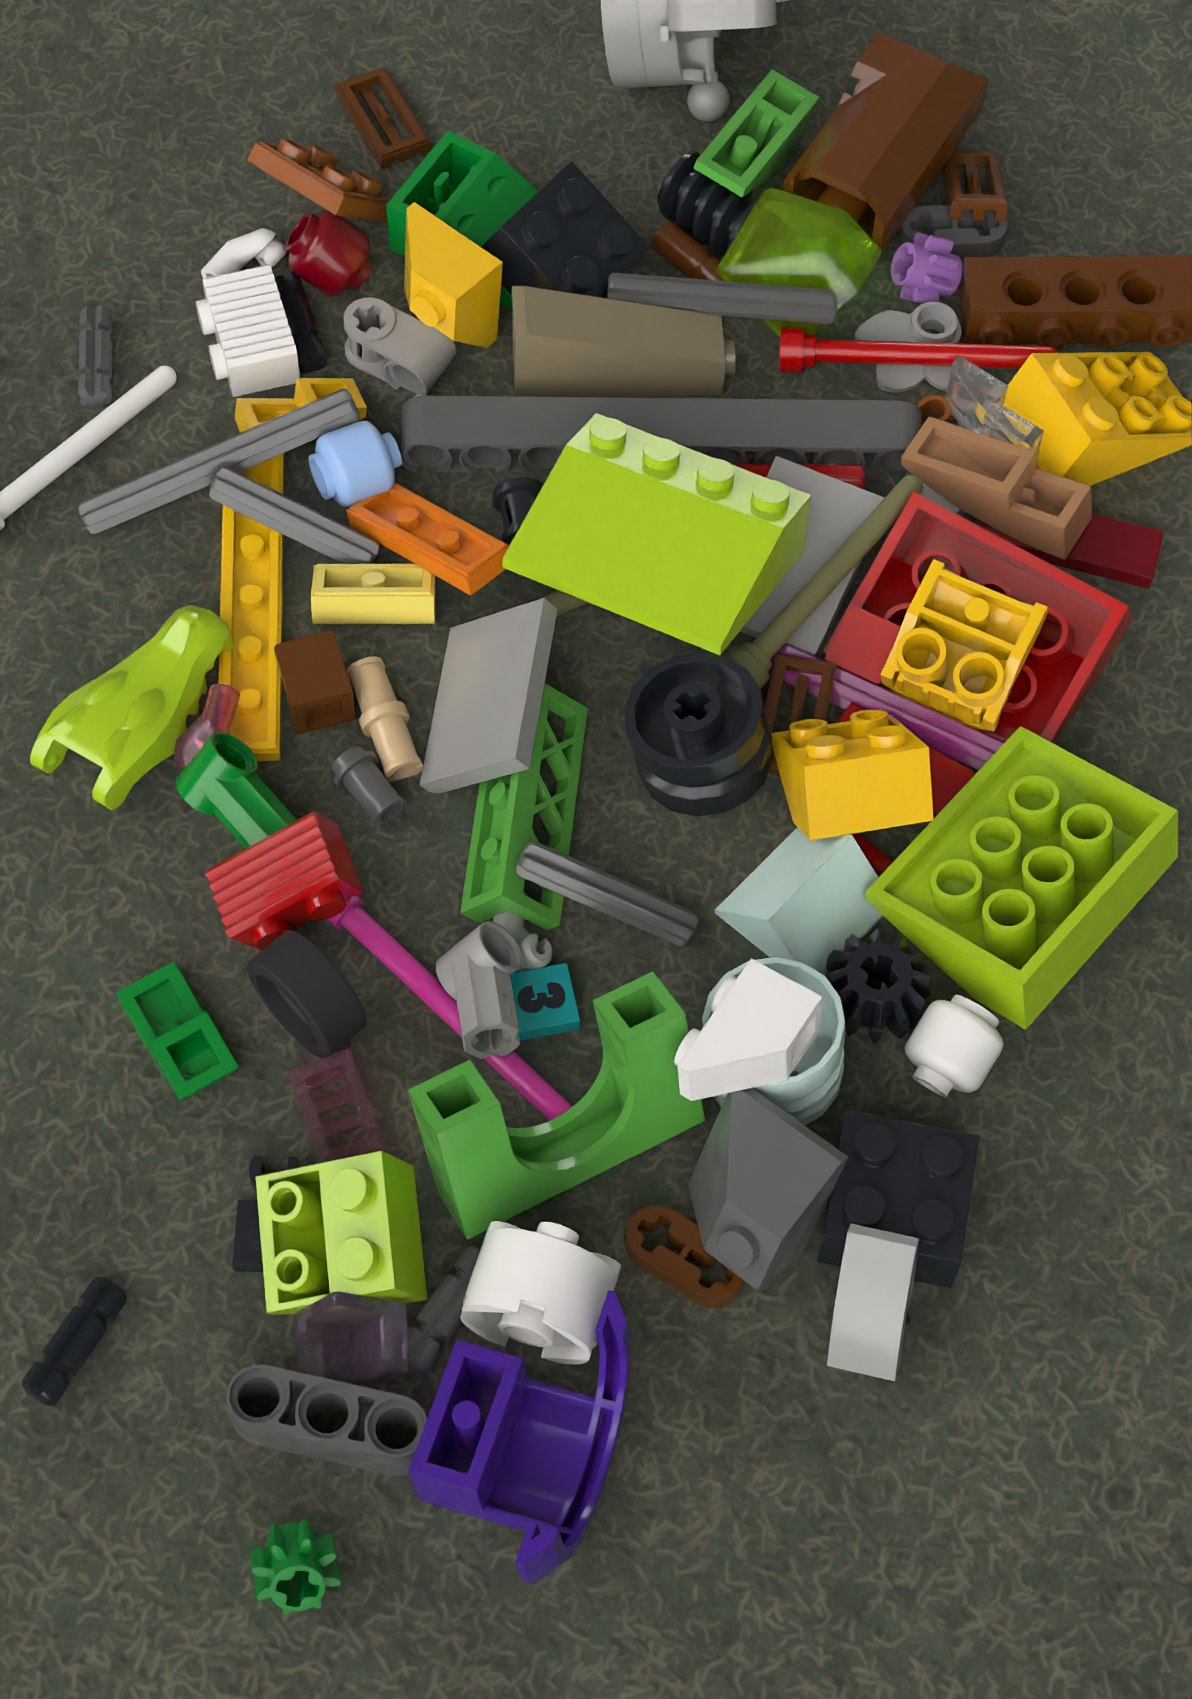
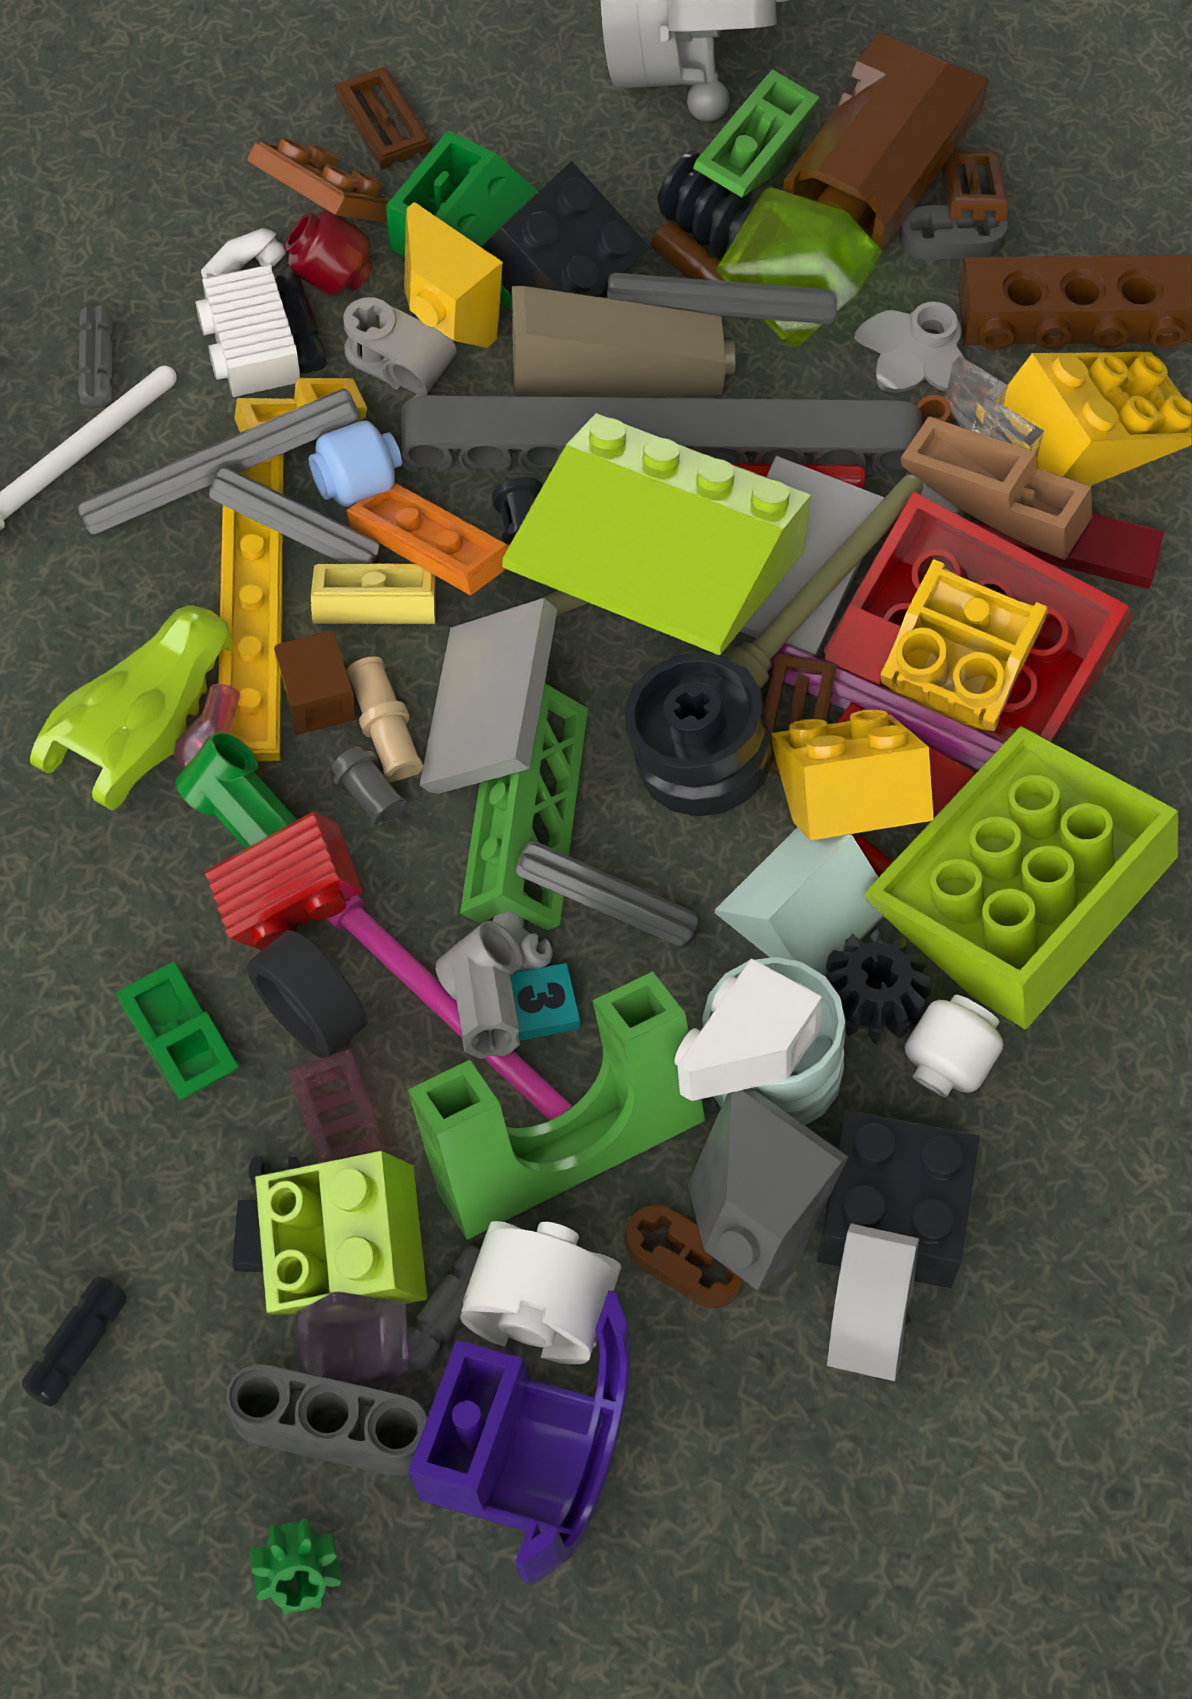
(802, 350): red piece -> none
(926, 269): medium lavender gear -> none

